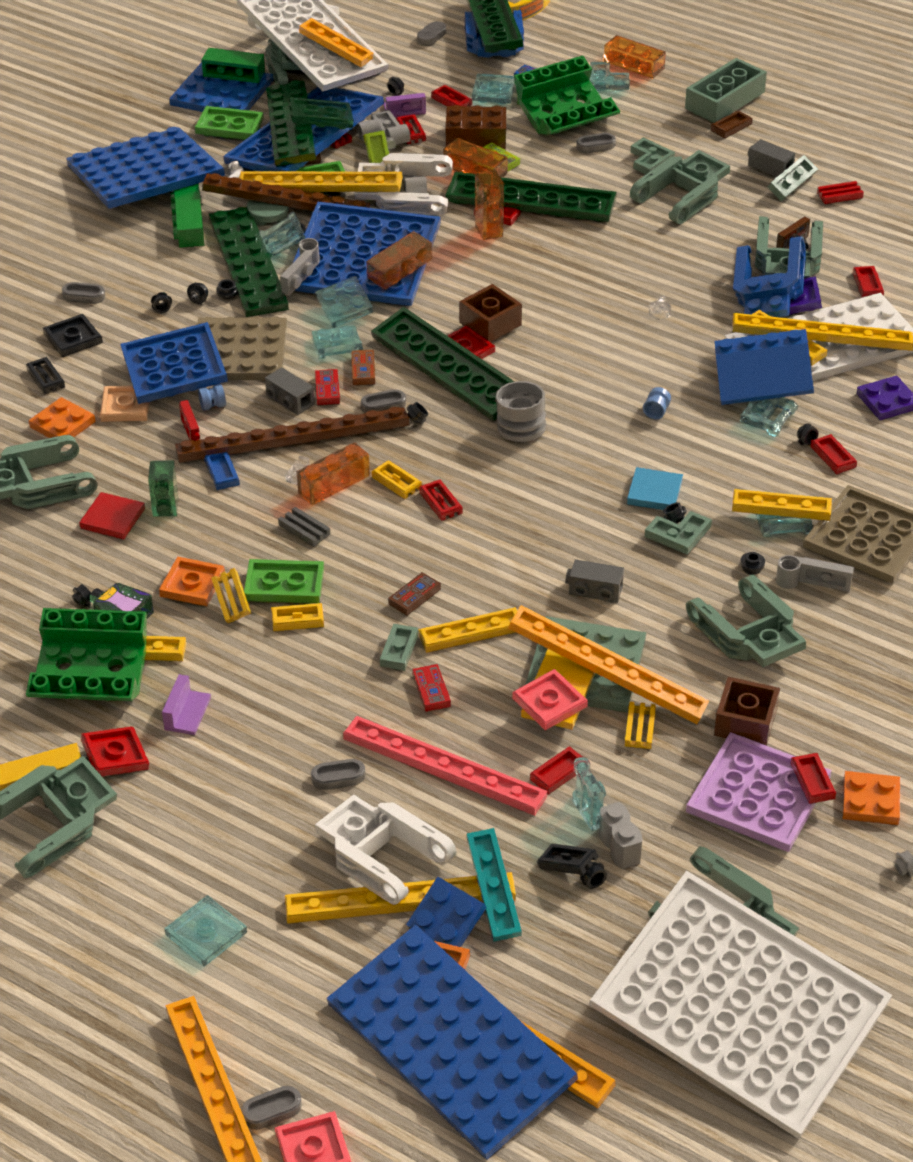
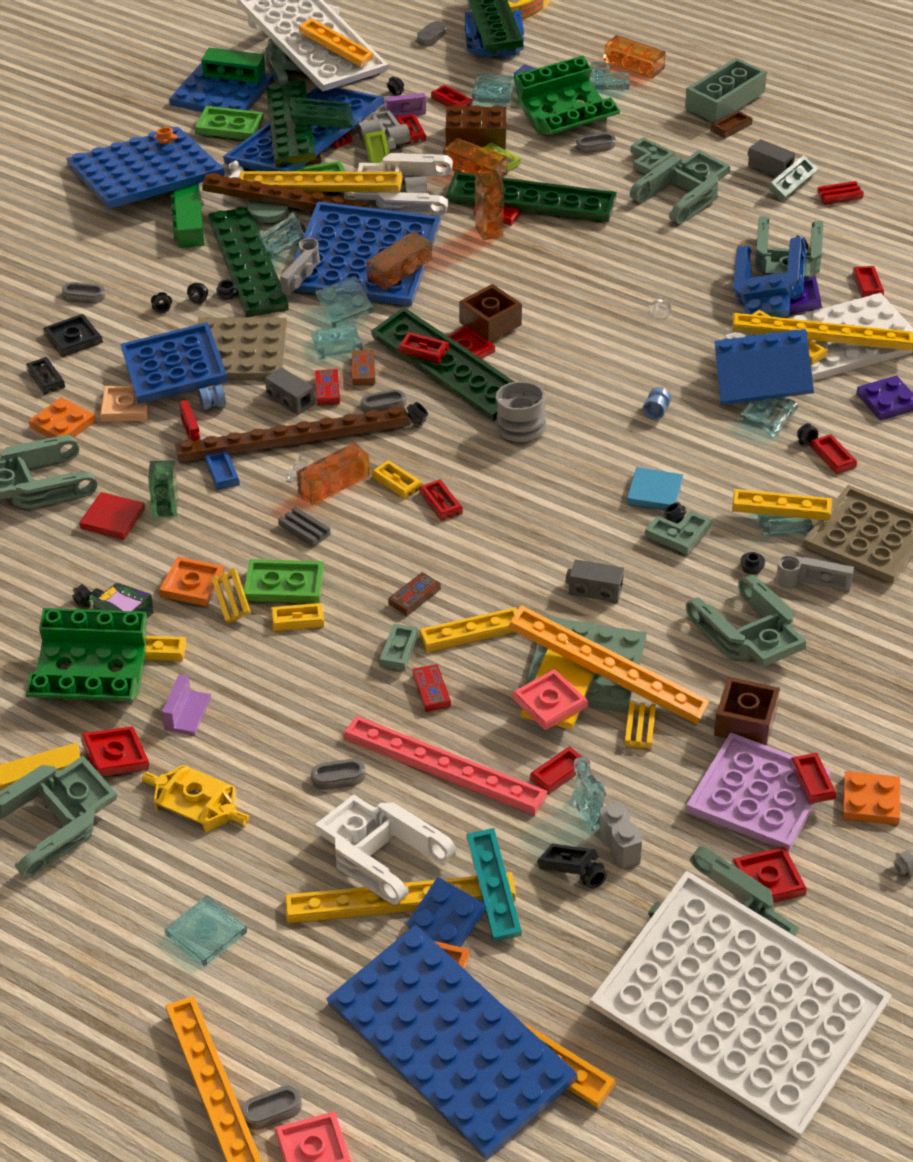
(165, 135): none -> orange plate
(210, 807): none -> yellow plate
(422, 349): none -> red tile
(775, 871): none -> red tile
(799, 228): reddish brown tile -> none

